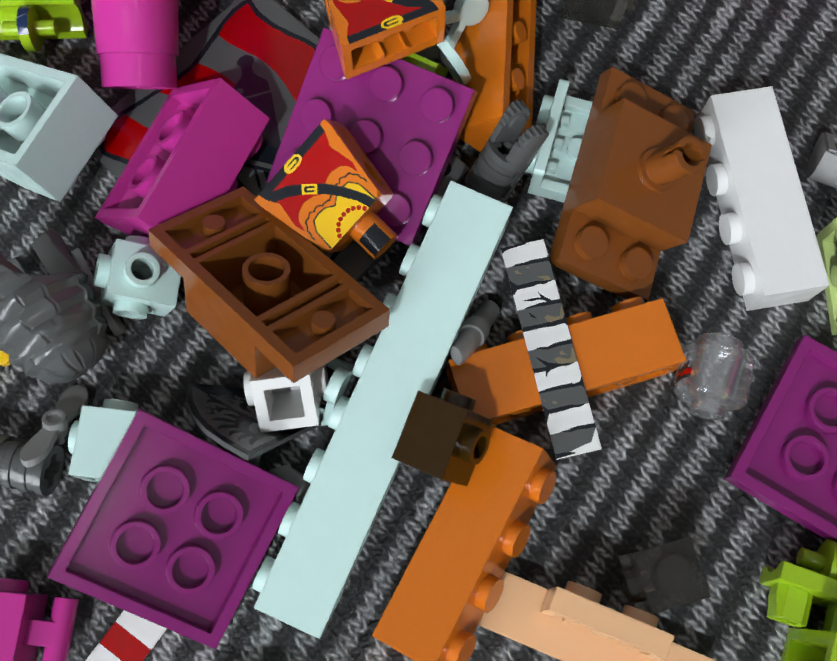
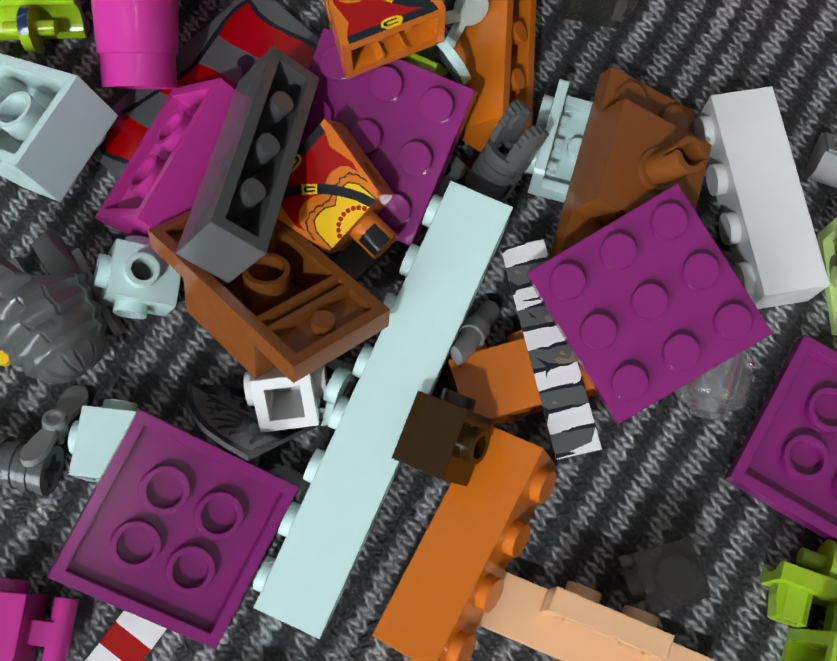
(249, 167): none -> dark grey brick
(648, 304): none -> magenta plate

